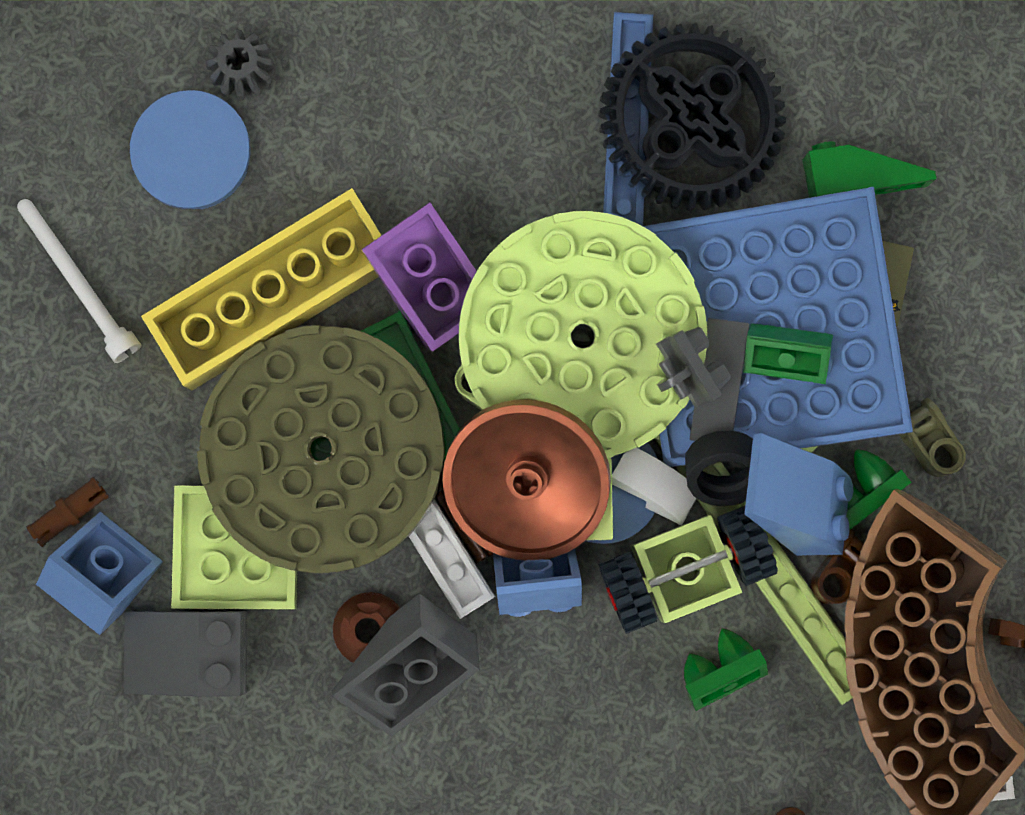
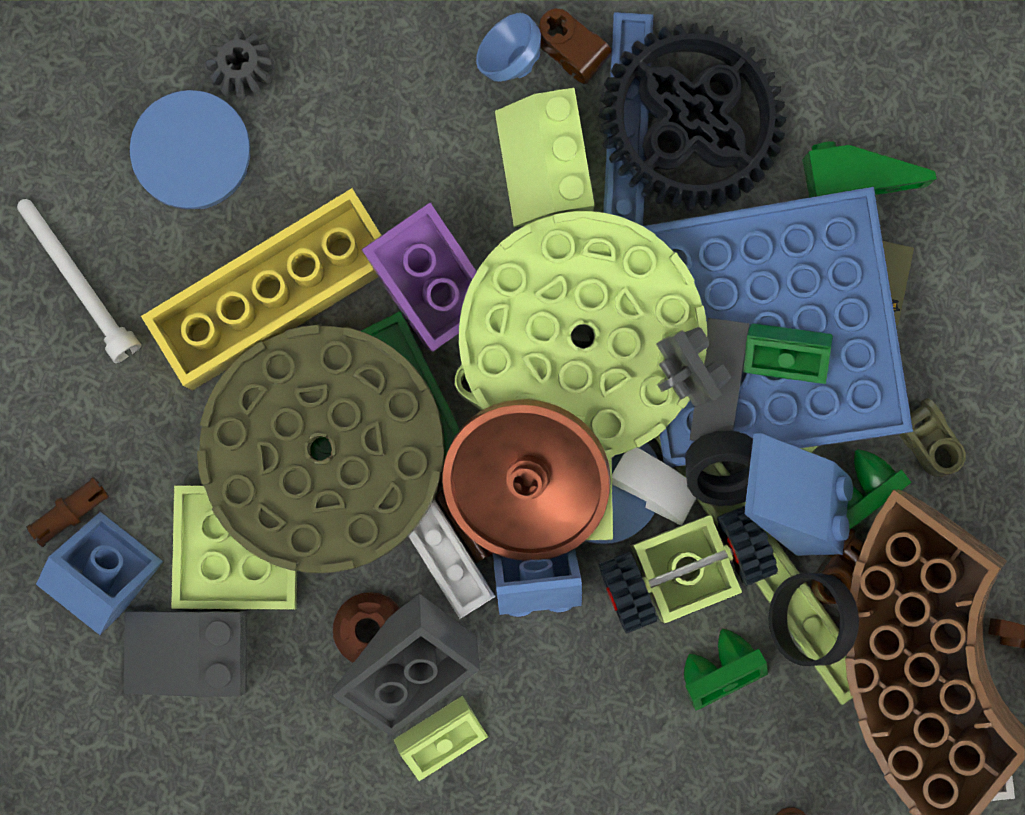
(440, 738): none -> yellowish green slope
(509, 48): none -> medium blue piece
(544, 156): none -> yellowish green slope
(576, 48): none -> reddish brown piece
(848, 619): none -> black tyre

